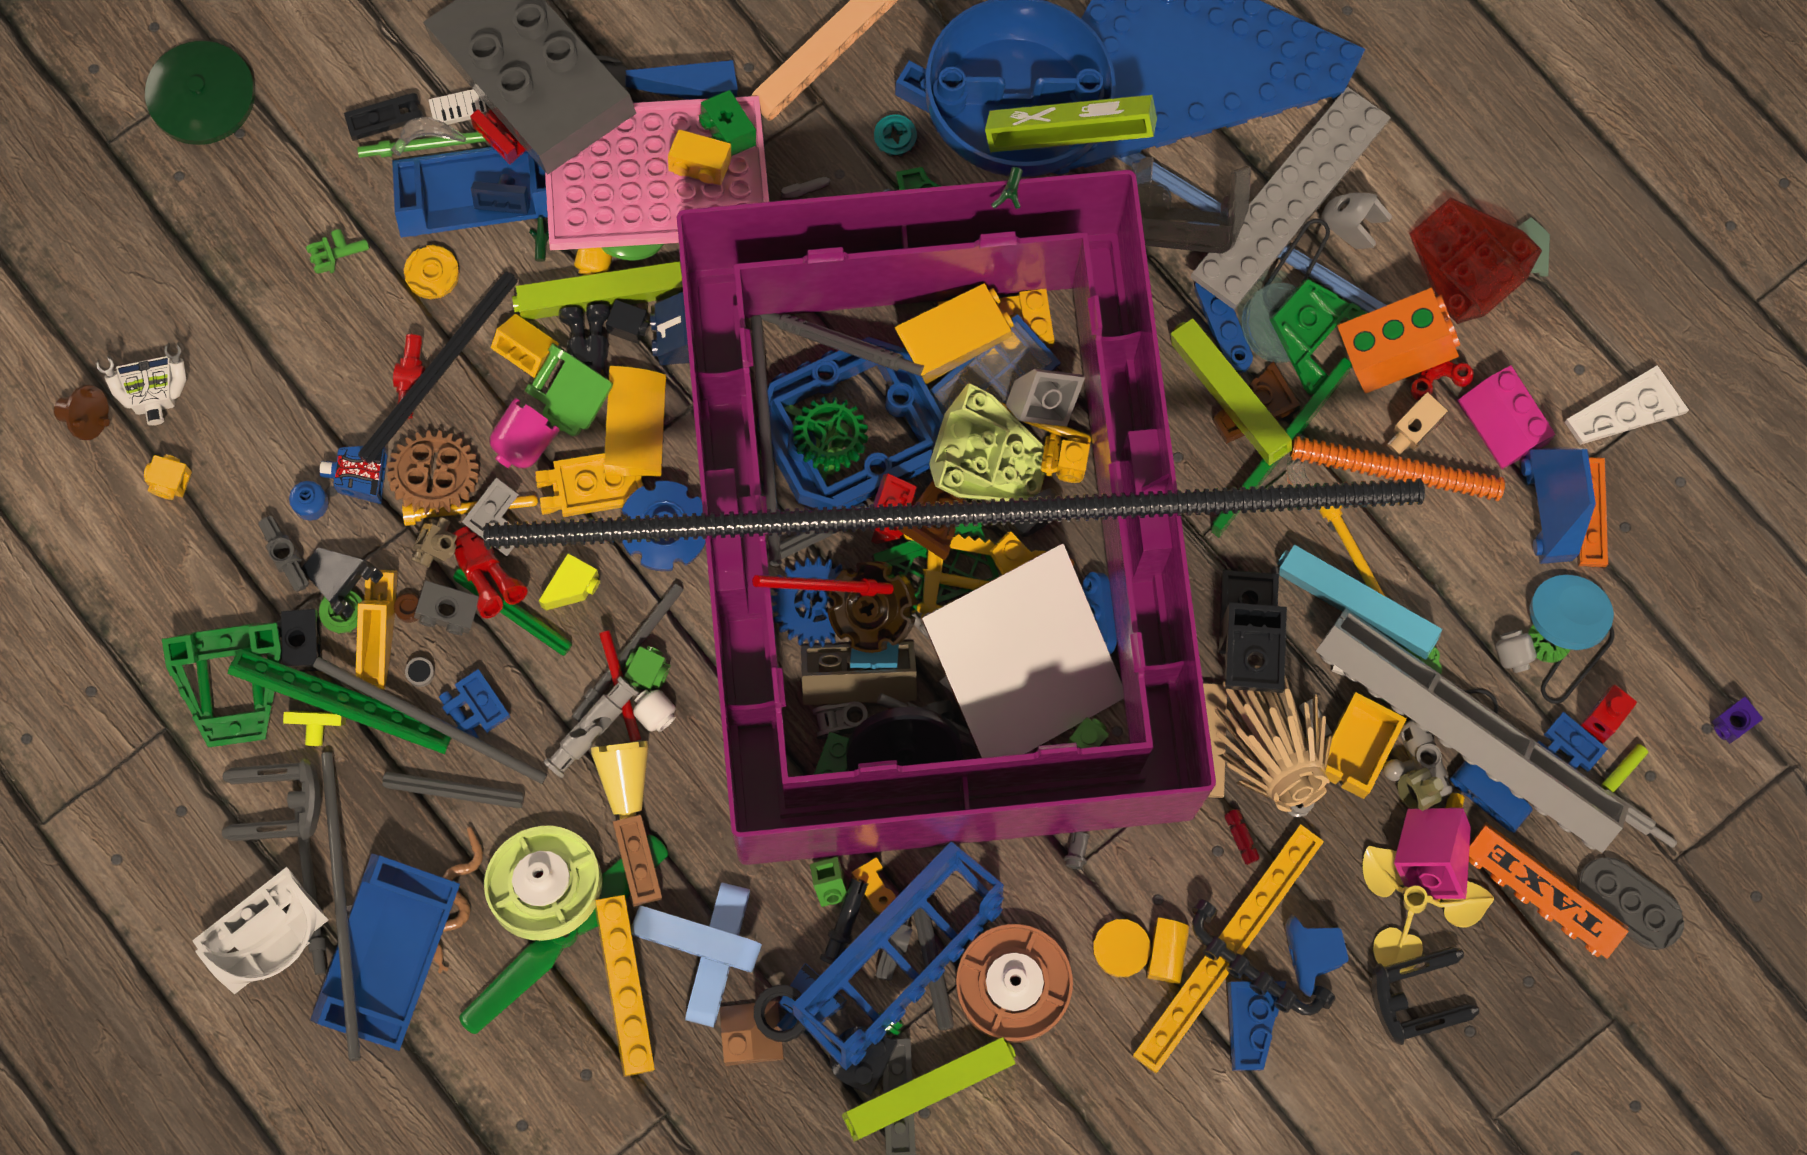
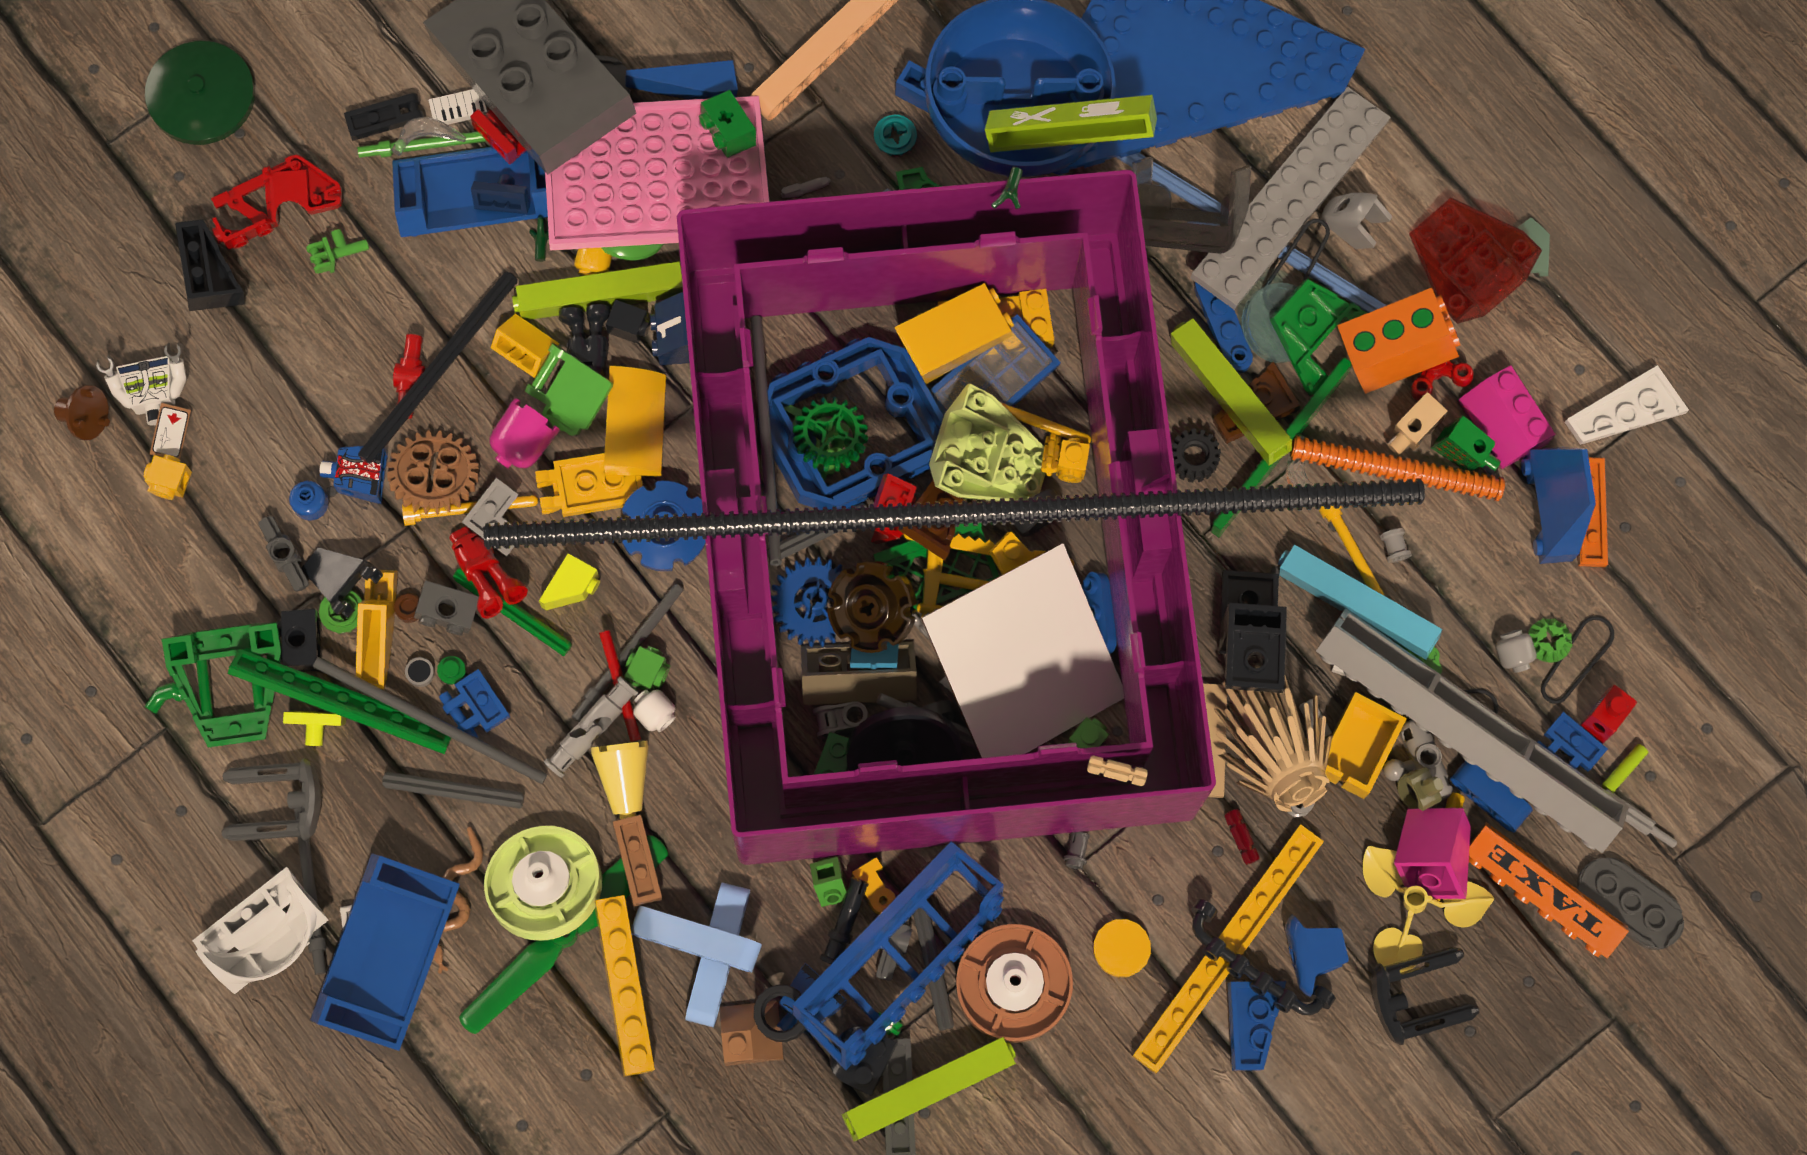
(162, 694): none -> green arm
(170, 431): none -> white sticker
(205, 271): none -> black wedge
(290, 181): none -> red piece
(340, 907): dark grey piece -> none
(431, 272): yellow tile -> none
(434, 543): dark tan piece -> none
(451, 670): none -> green plate
(699, 157): yellow brick -> none
(843, 342): dark grey axle -> none
(865, 587): red bar -> none
(1045, 396): light grey slope -> none
(1117, 770): none -> tan axle
(1168, 951): yellow brick -> none
(1199, 440): none -> black tyre
(1395, 545): none -> light grey bush
(1466, 446): none -> green torso
(1571, 612): dark azure piece -> none
(1744, 712): dark purple brick -> none

